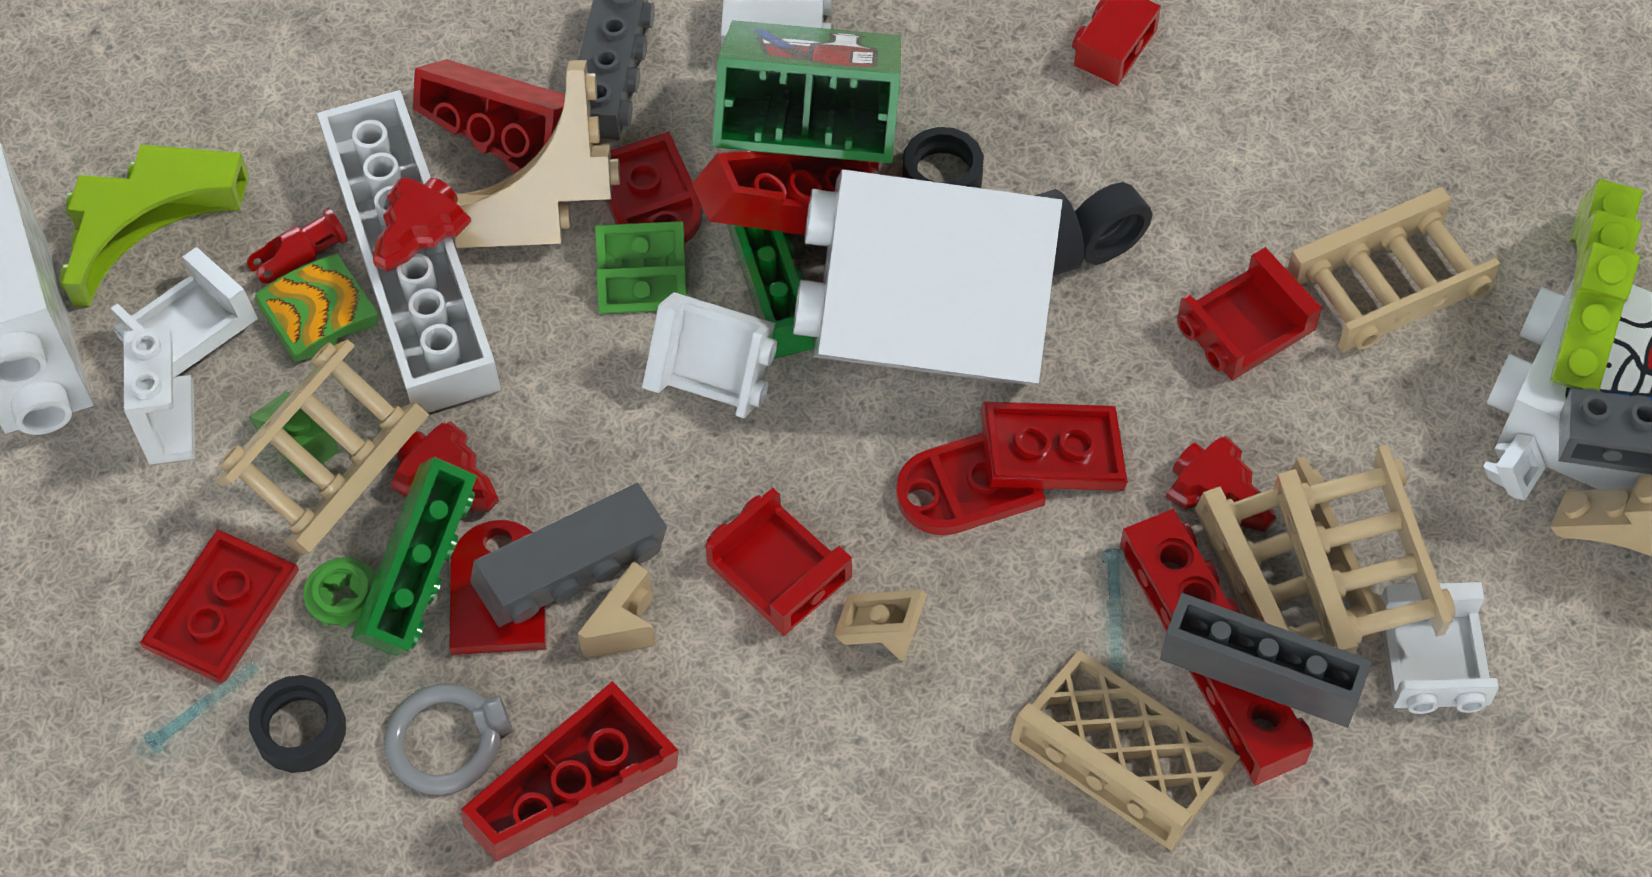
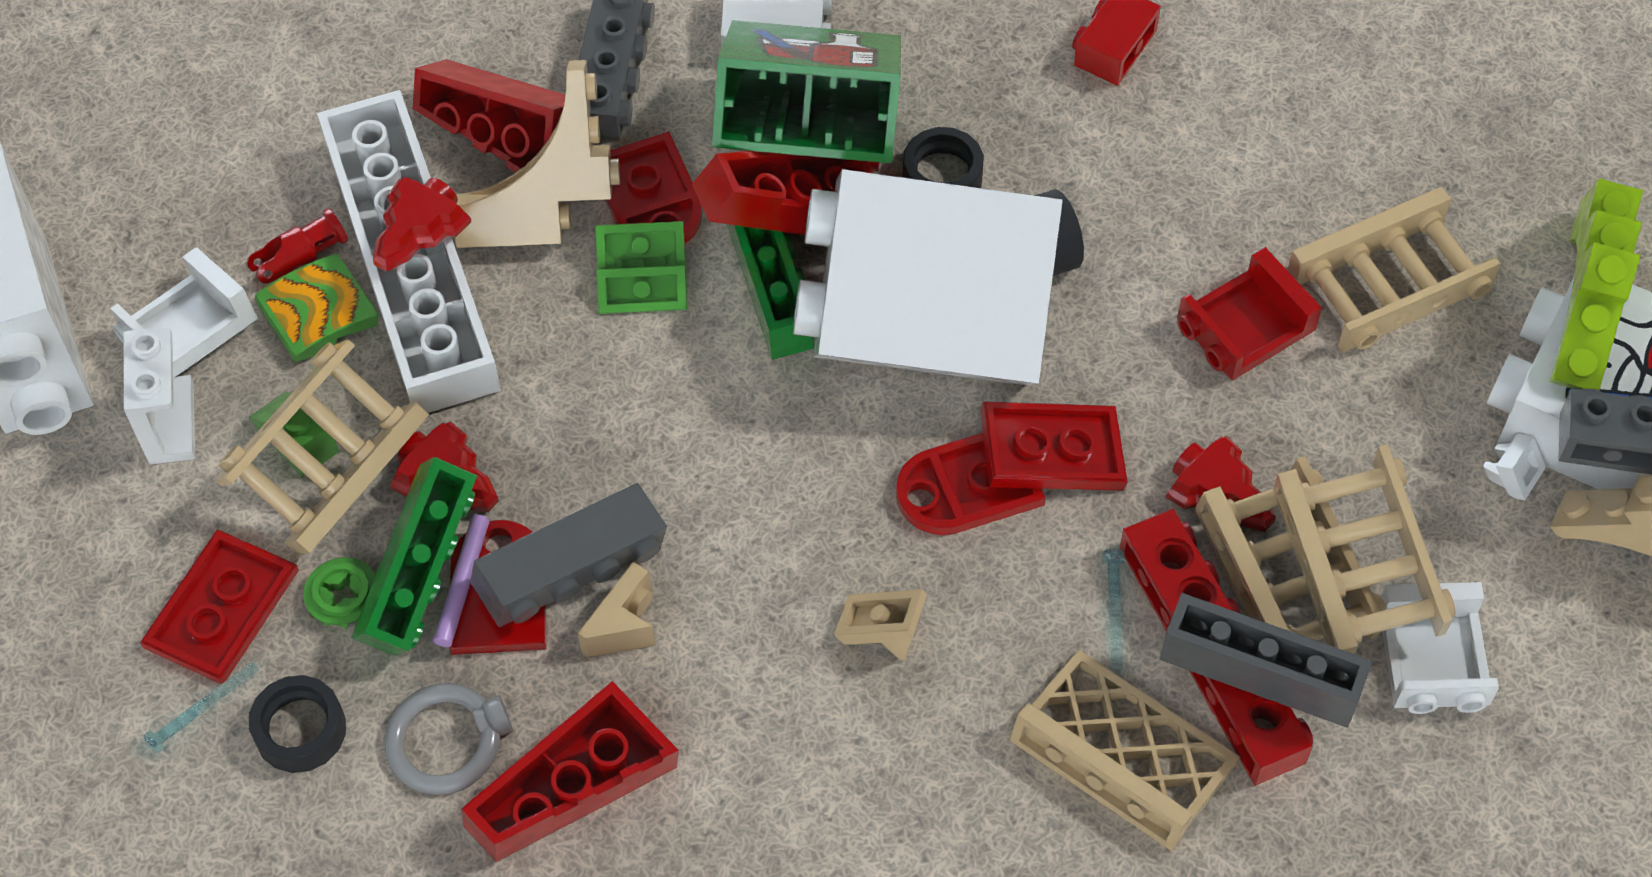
(159, 190): lime arch -> none
(461, 581): none -> lavender bar
(710, 352): white panel -> none
(776, 562): red panel -> none
(1112, 222): black tyre -> none

